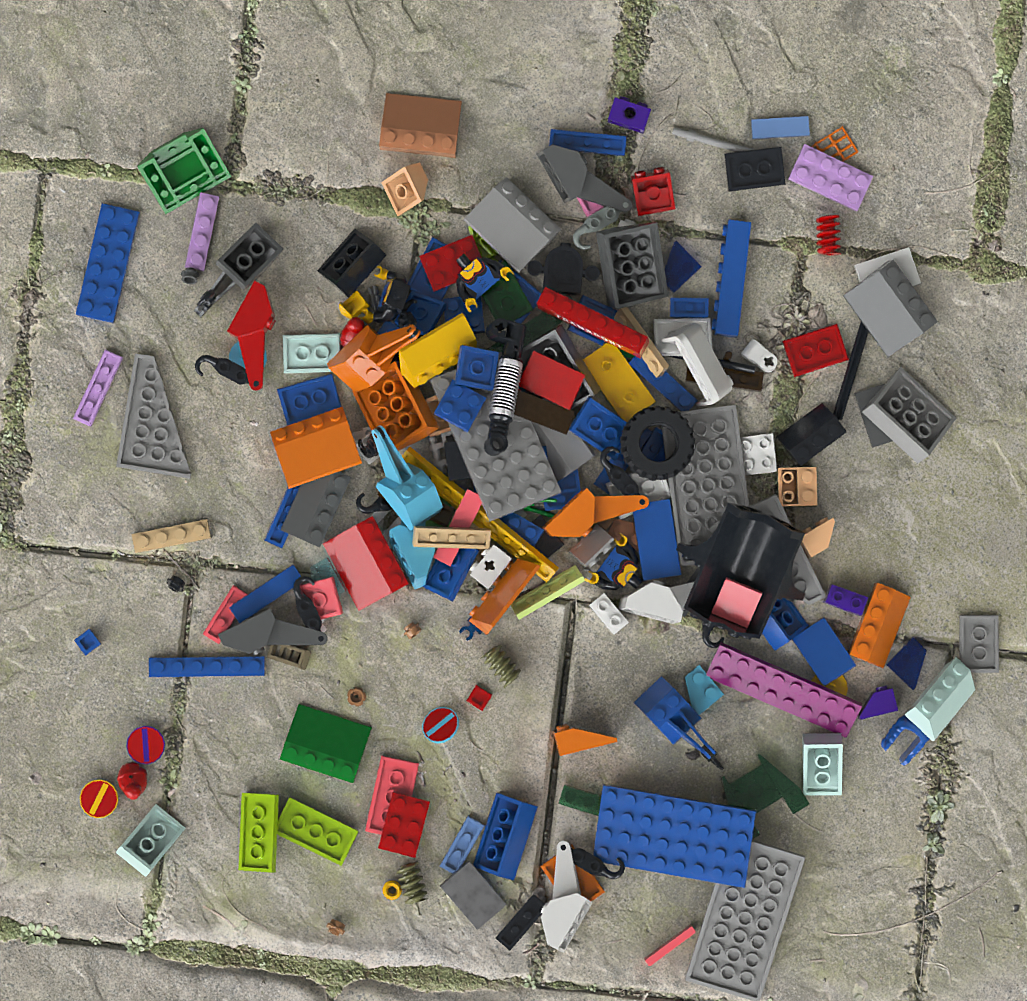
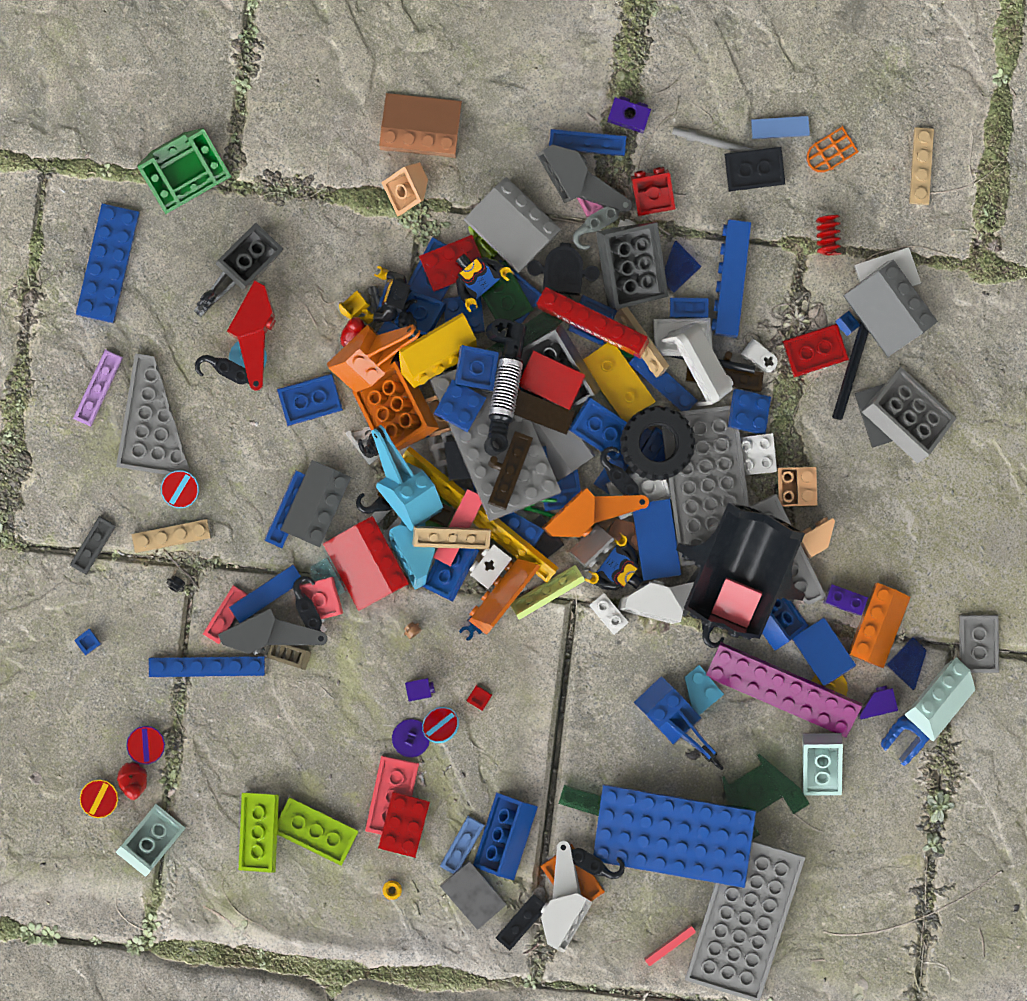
(92, 545): none -> dark grey tile
(180, 489): none -> red piece
(190, 276): dark grey plate -> none
(201, 231): lavender plate -> none
(309, 352): light aqua tile -> none
(315, 447): orange slope -> none
(325, 743): green slope -> none
(335, 927): medium nougat plate -> none
(351, 696): medium nougat plate -> none
(352, 262): black slope -> none
(409, 738): none -> dark purple piece
(412, 883): olive piece -> none
(419, 689): none -> dark purple brick
(501, 665): olive piece -> none
(509, 470): none -> dark brown plate
(575, 739): orange slope -> none
(749, 411): none -> blue plate
(811, 434): black slope -> none
(830, 177): lavender plate -> none
(847, 323): none -> blue plate
(921, 166): none -> tan plate

